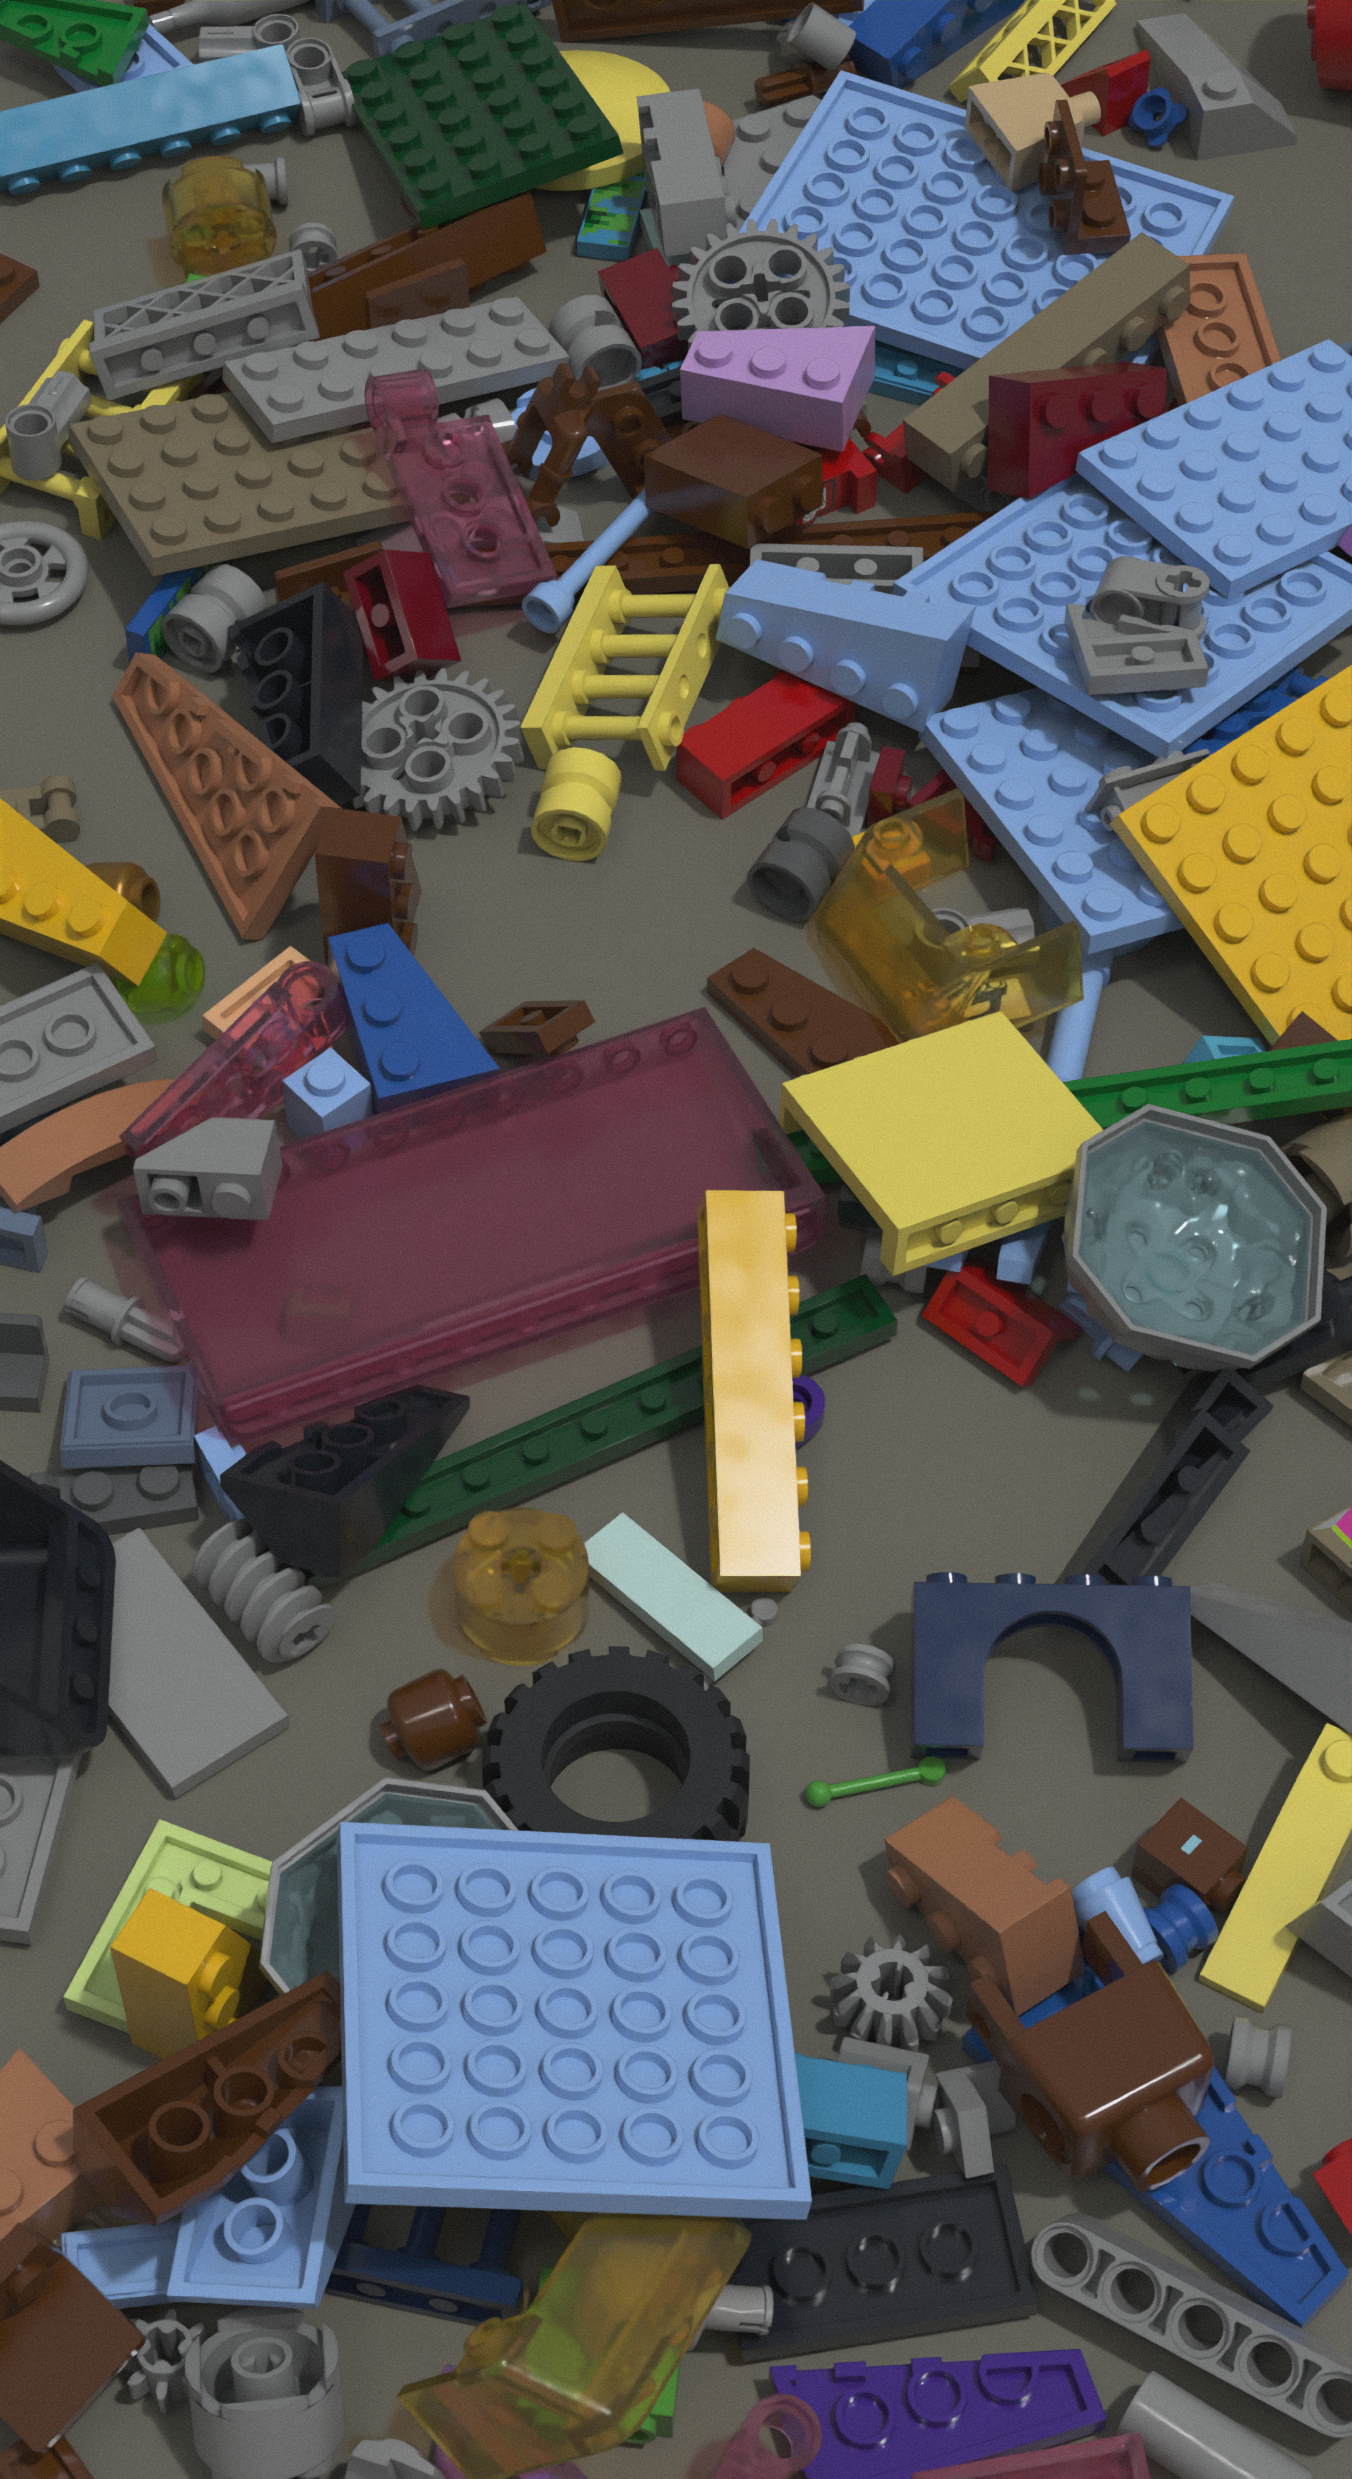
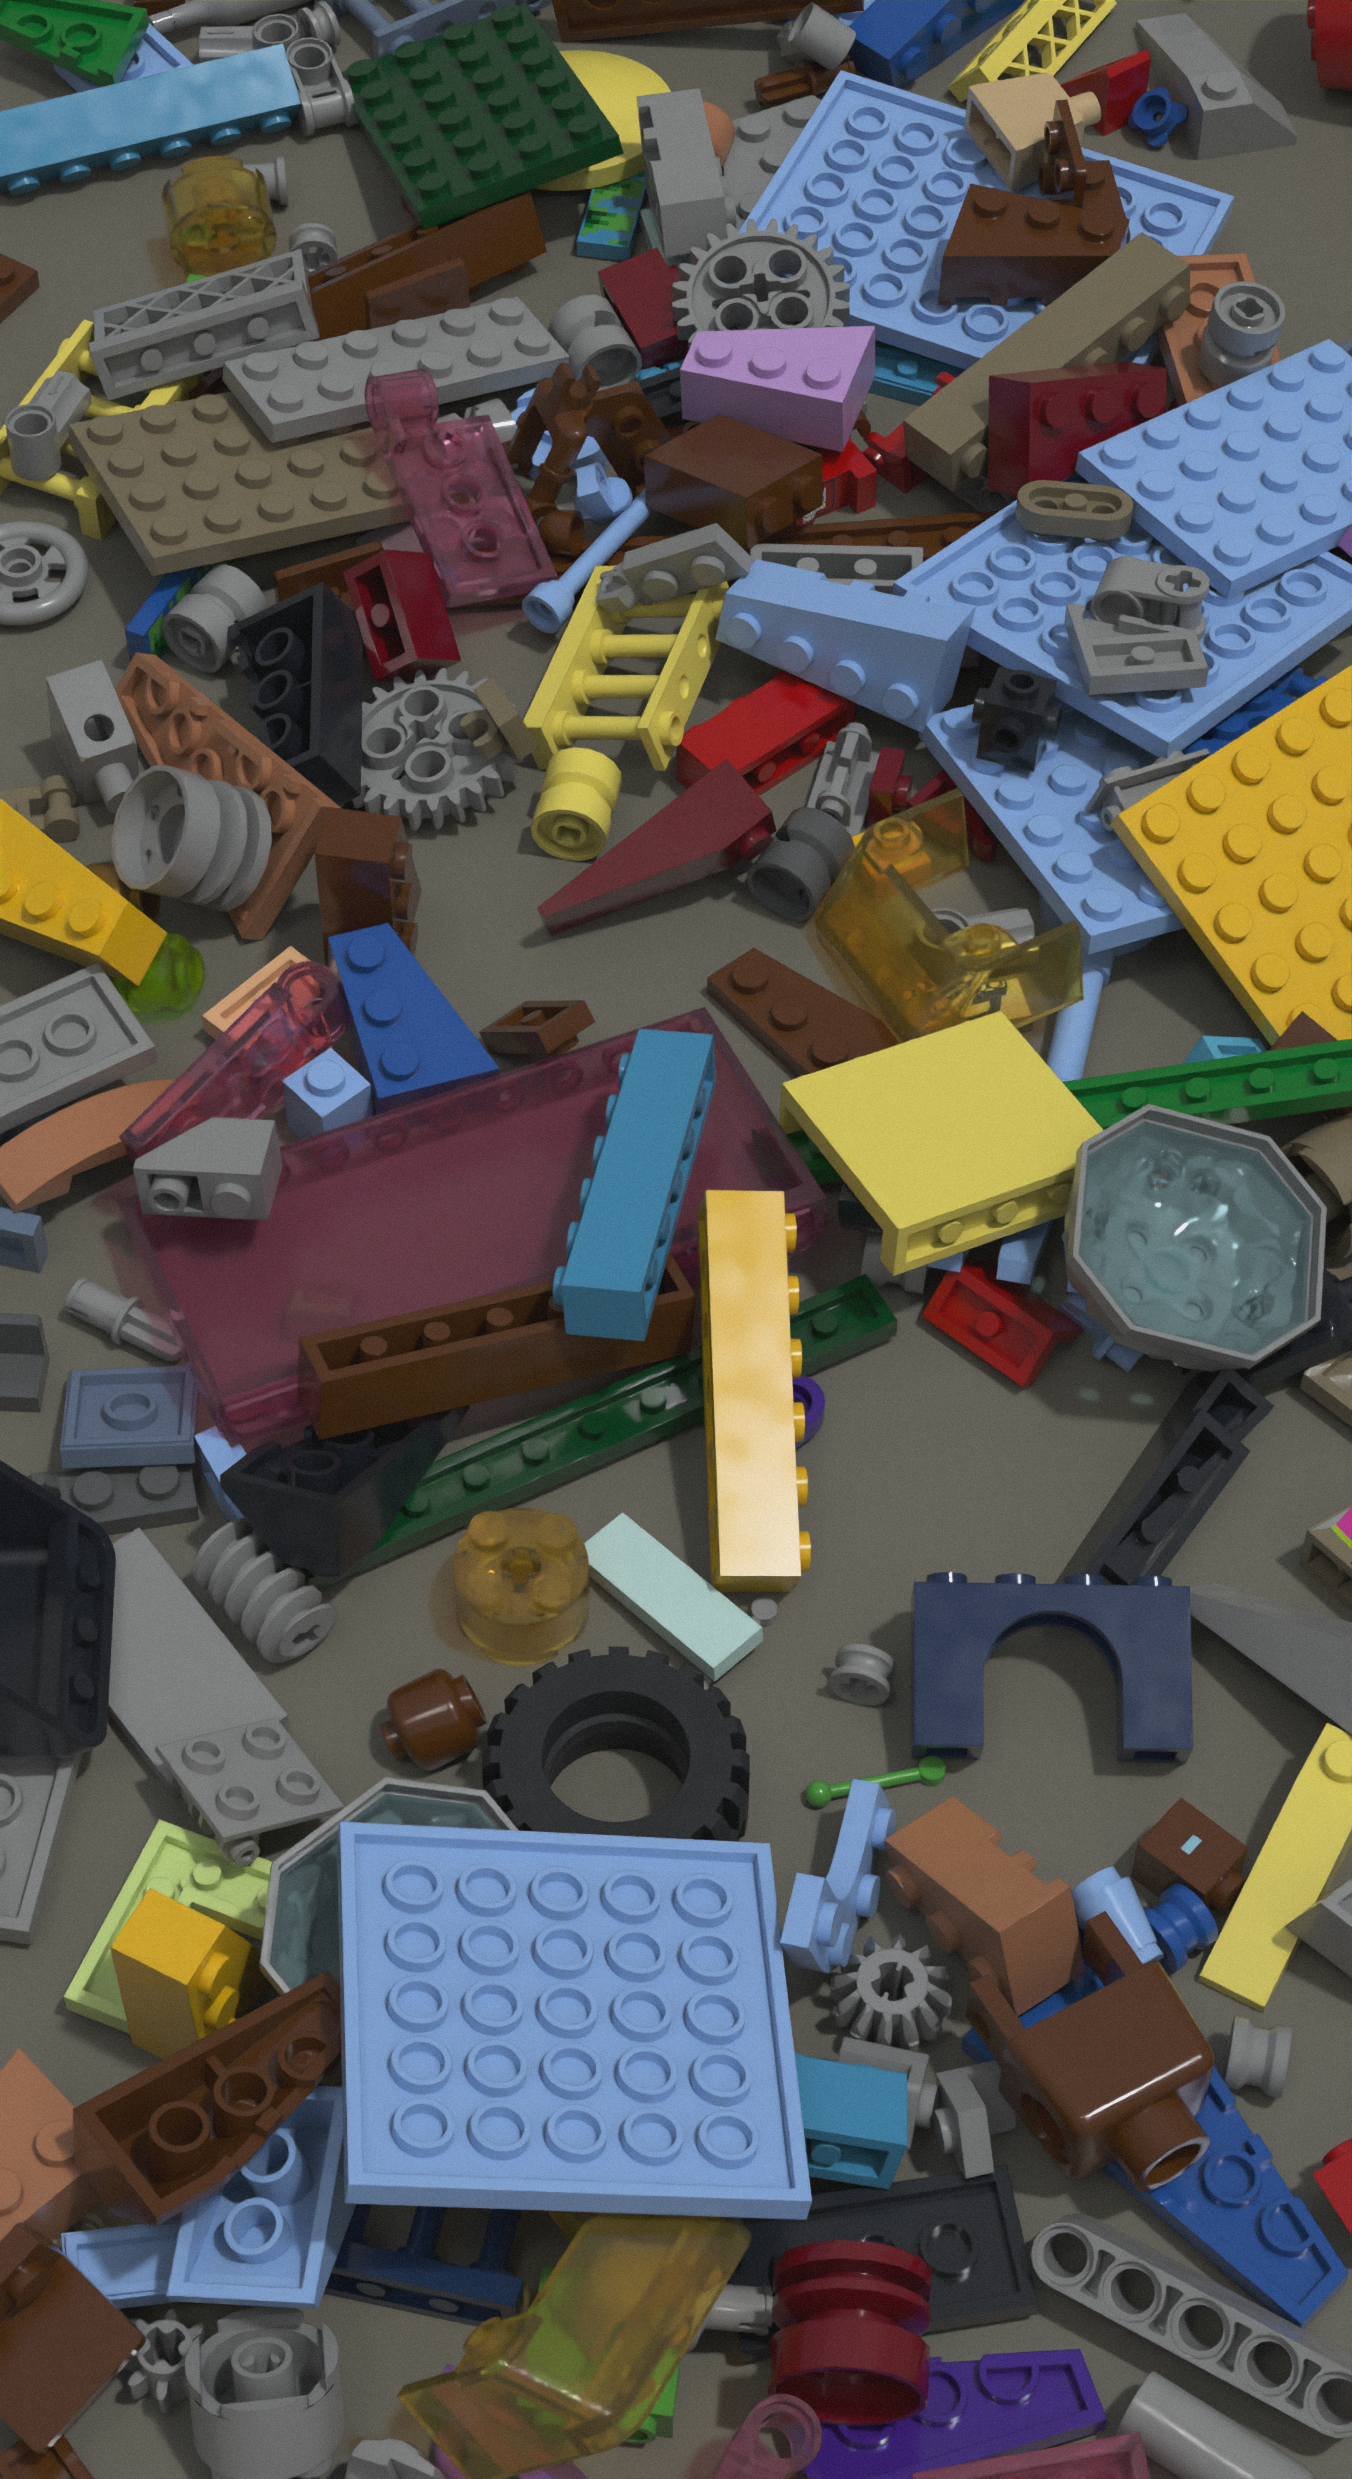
(98, 753): none -> light grey torso
(191, 838): none -> light grey wheel
(246, 1785): none -> light grey hinge
(319, 23): none -> light grey bush
(471, 1355): none -> reddish brown brick
(499, 722): none -> dark tan tile
(563, 532): none -> reddish brown hinge
(599, 496): none -> light blue piece
(637, 1185): none -> dark azure brick
(673, 569): none -> light grey hinge
(685, 841): none -> dark red wedge
(828, 1911): none -> light blue plate
(852, 2331): none -> dark red wheel
(1016, 718): none -> black brick
(1024, 247): none -> reddish brown wedge
(1074, 510): none -> dark tan plate
(1240, 332): none -> light grey wheel

